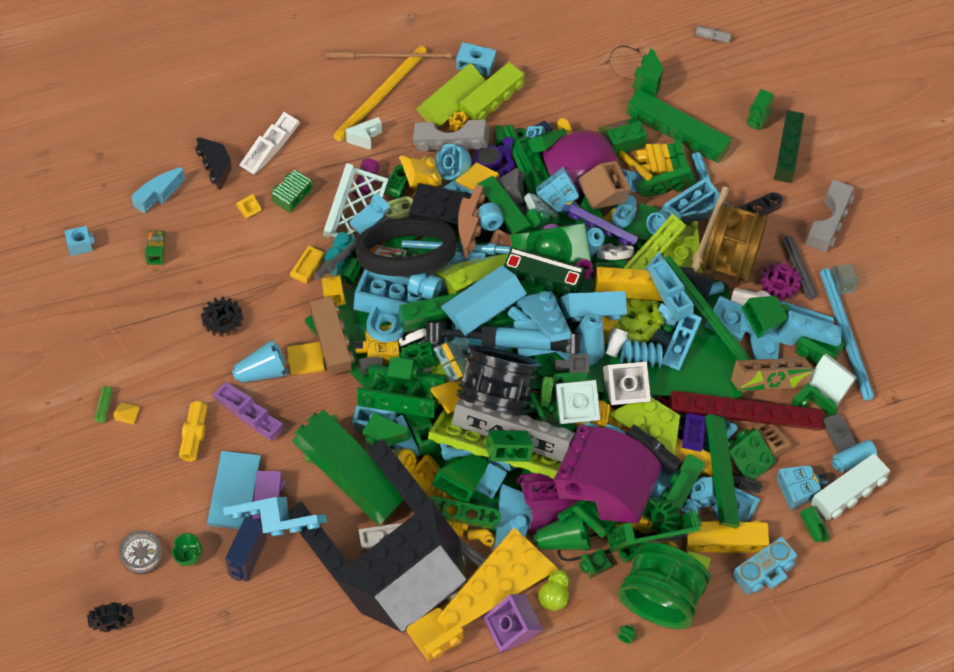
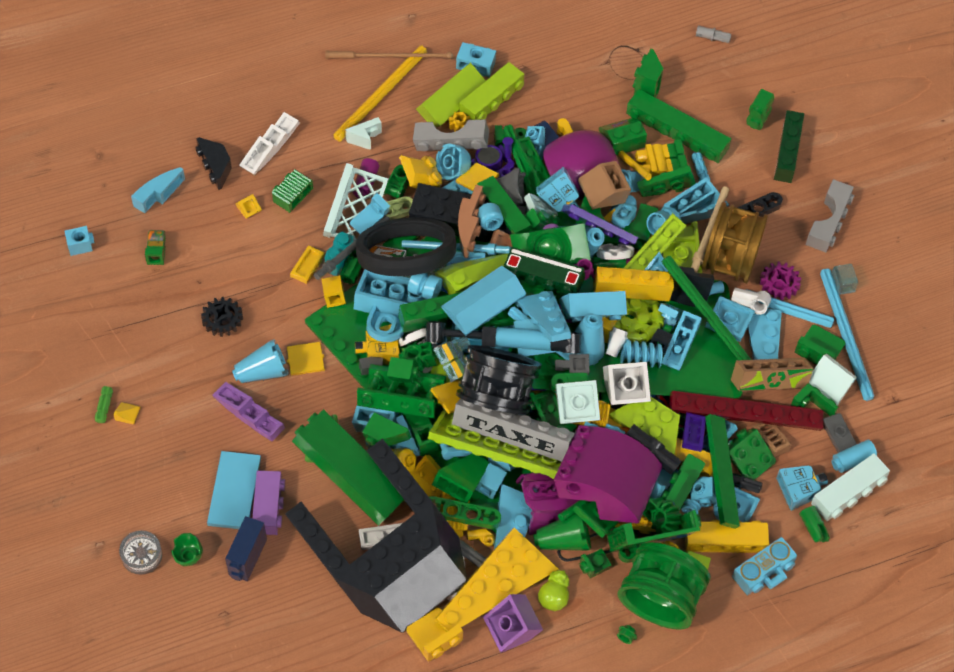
(110, 617): black gear -> none
(193, 431): yellow piece -> none
(275, 516): medium azure bracket -> none
(330, 335): medium nougat brick -> none
(509, 446): green brick -> none
(545, 140): green slope -> none
(546, 391): bright green axle -> none
(671, 290): medium azure slope -> none
(765, 314): green torso -> none
(798, 264): dark grey axle -> none
(798, 326): medium azure bracket -> none

